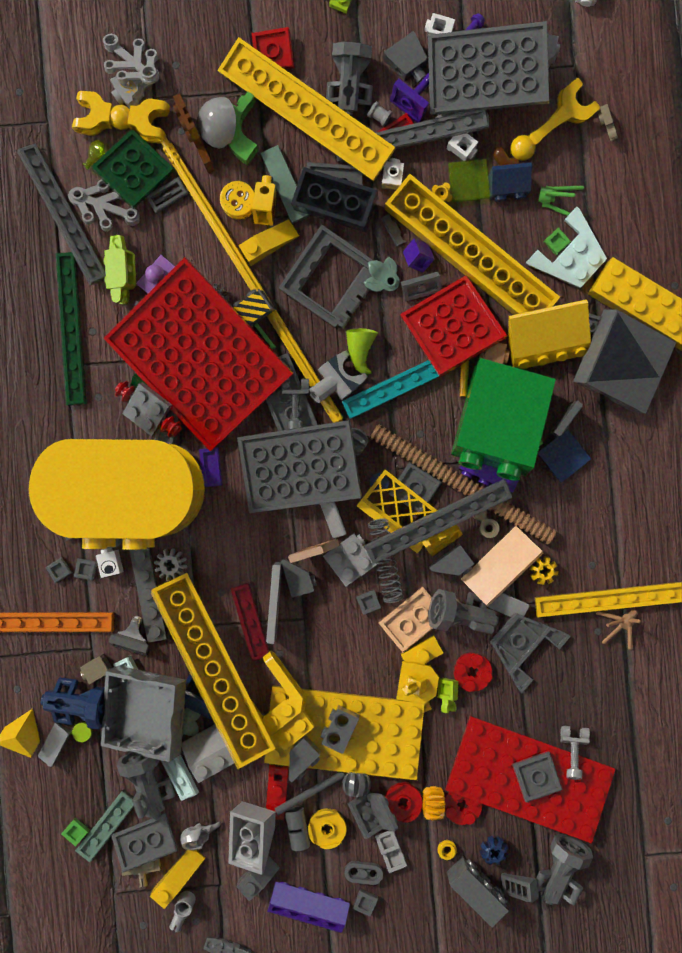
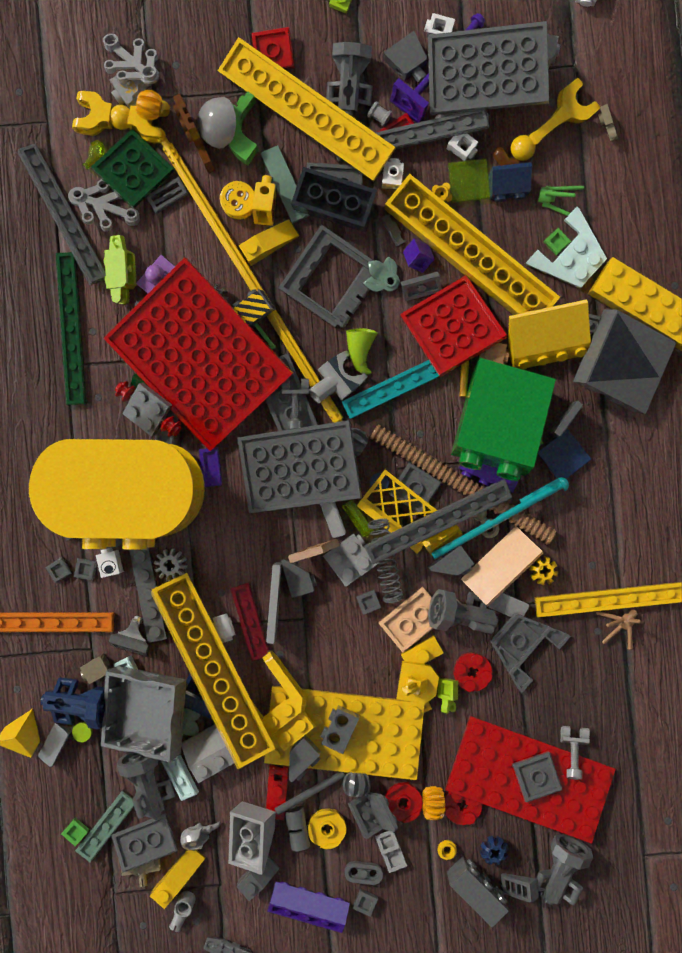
(149, 105): none -> light orange piece
(224, 627): none -> white brick
(357, 518): none -> clear neon green tile
(527, 501): none -> teal bar

